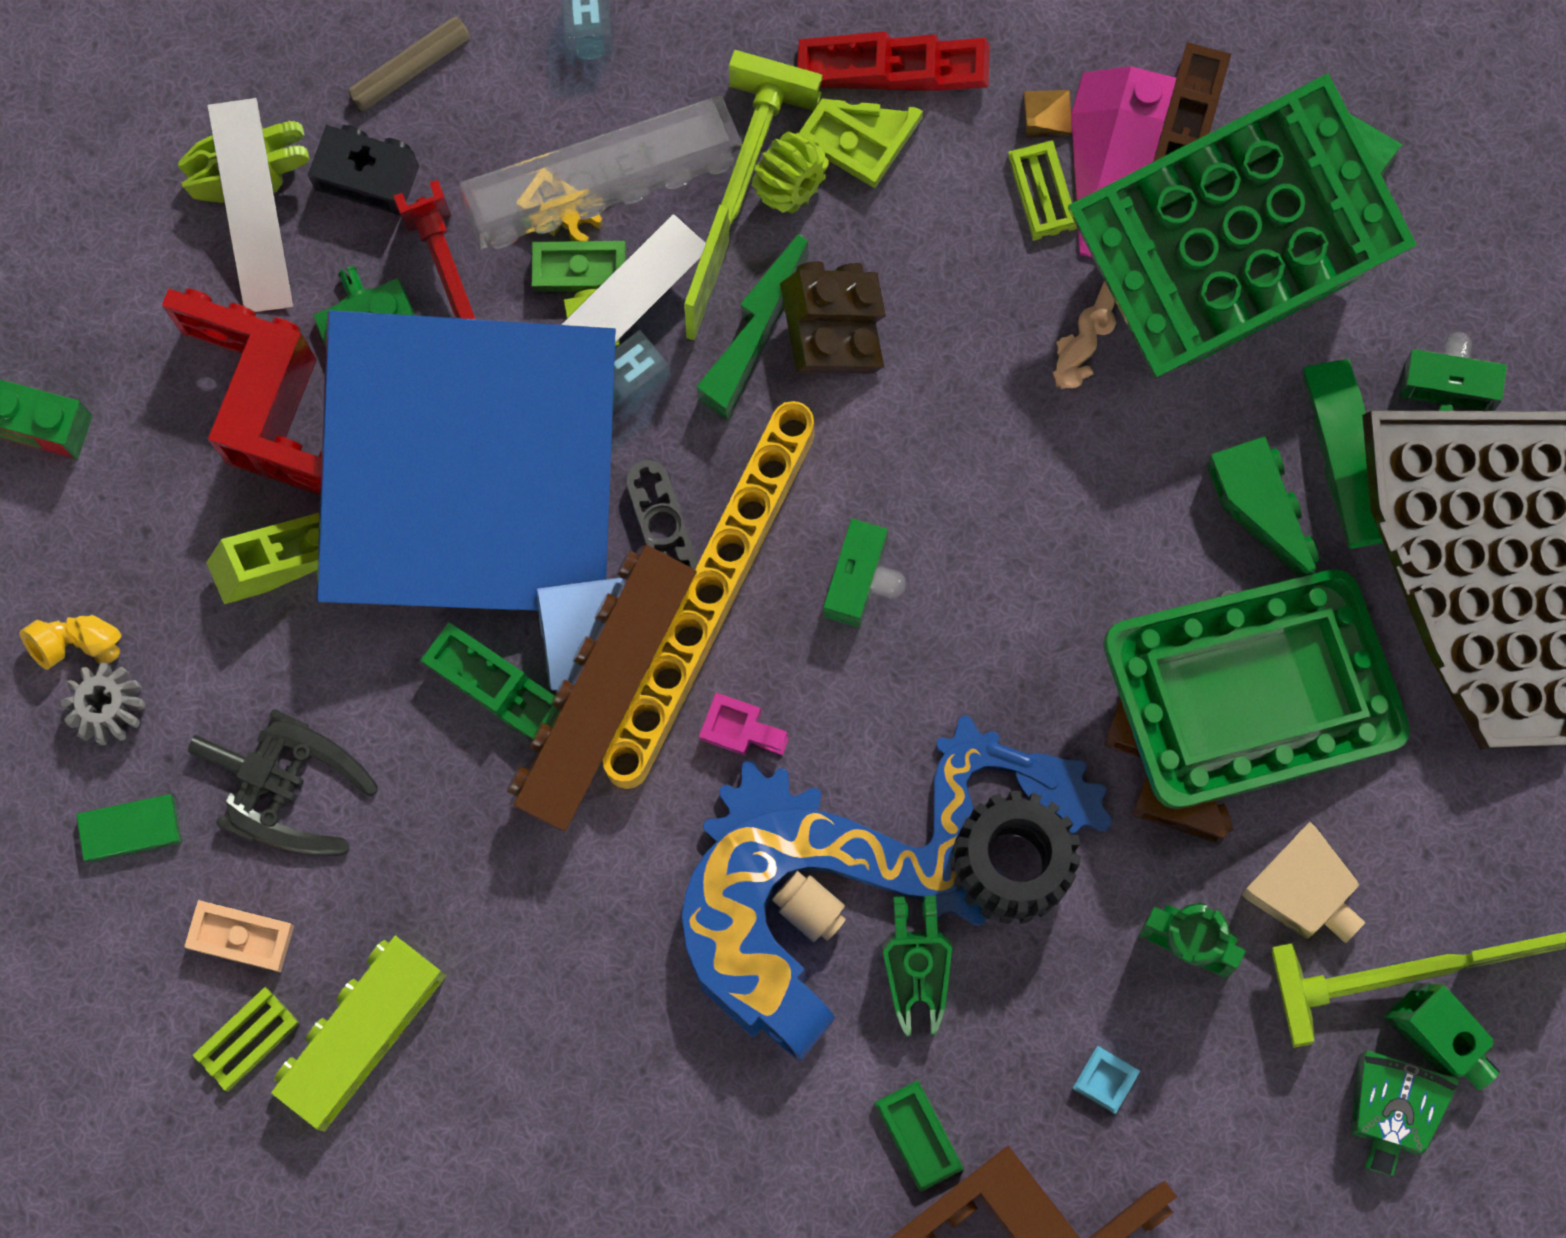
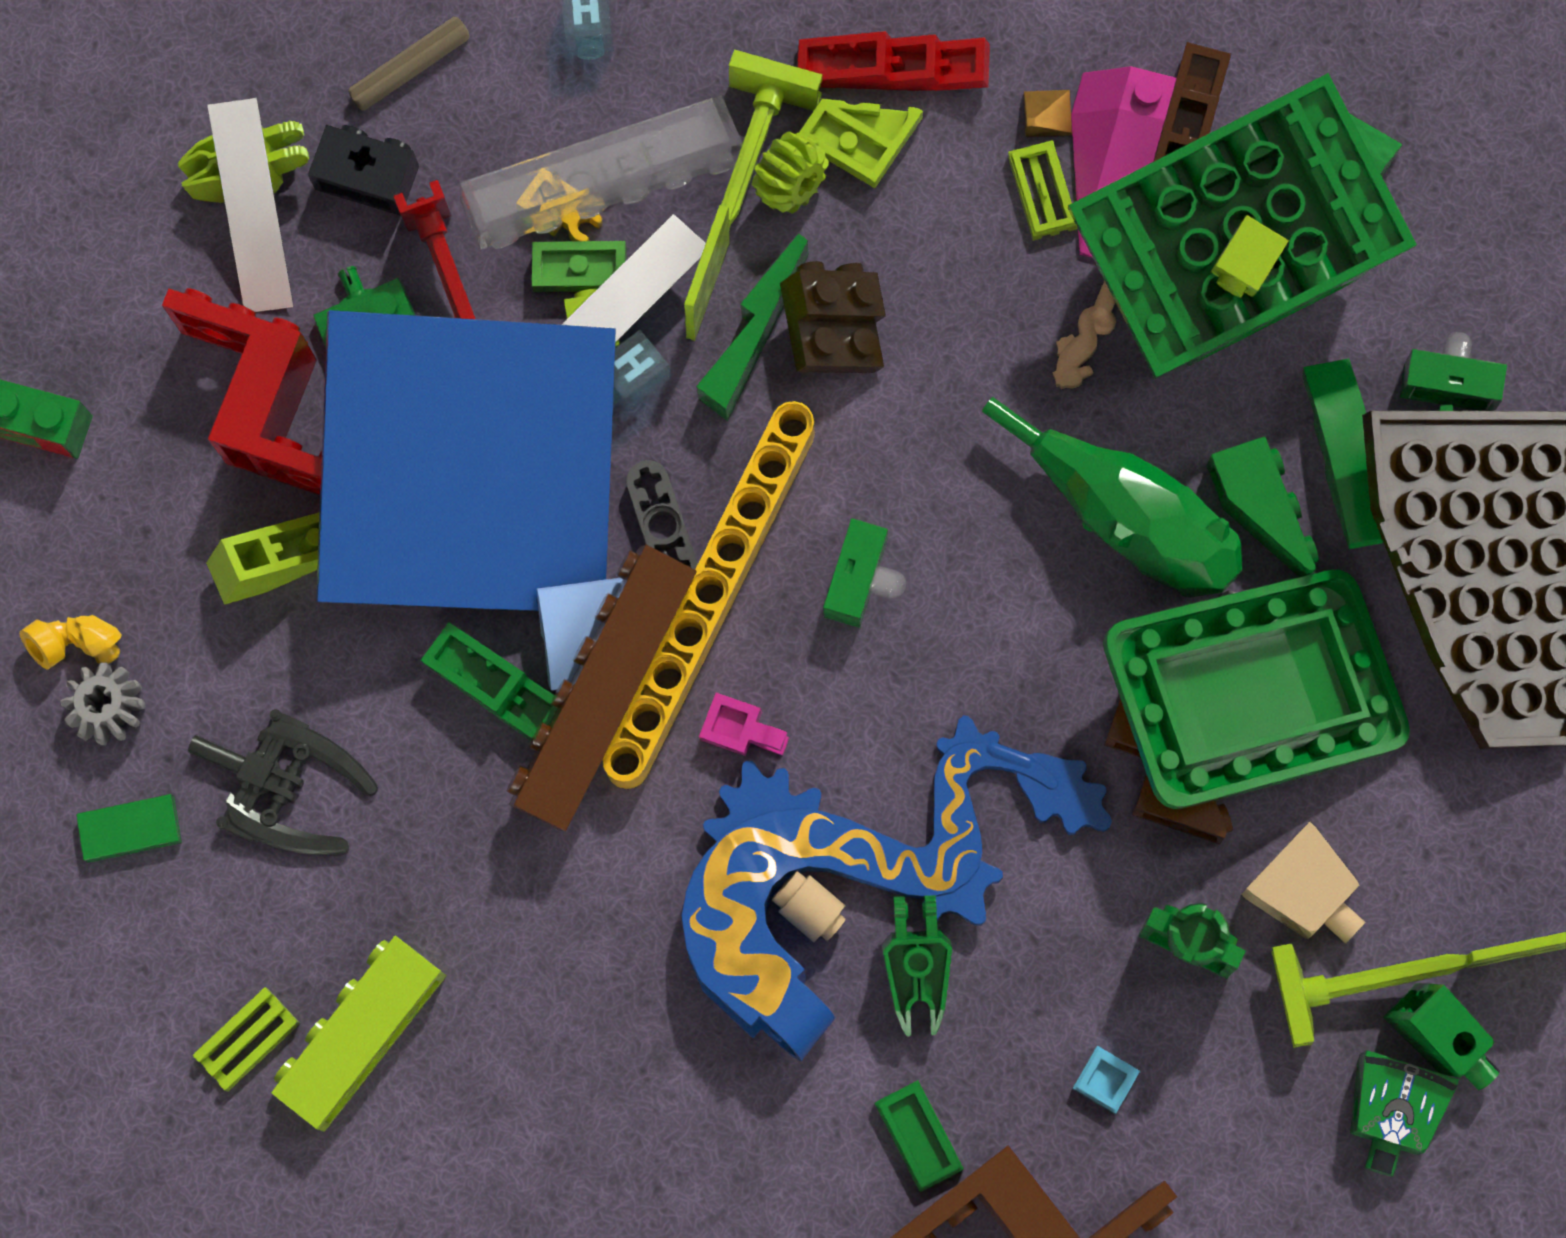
(239, 936): light nougat plate -> none
(1040, 827): black tyre -> none
(1135, 509): none -> green piece
(1248, 257): none -> lime brick

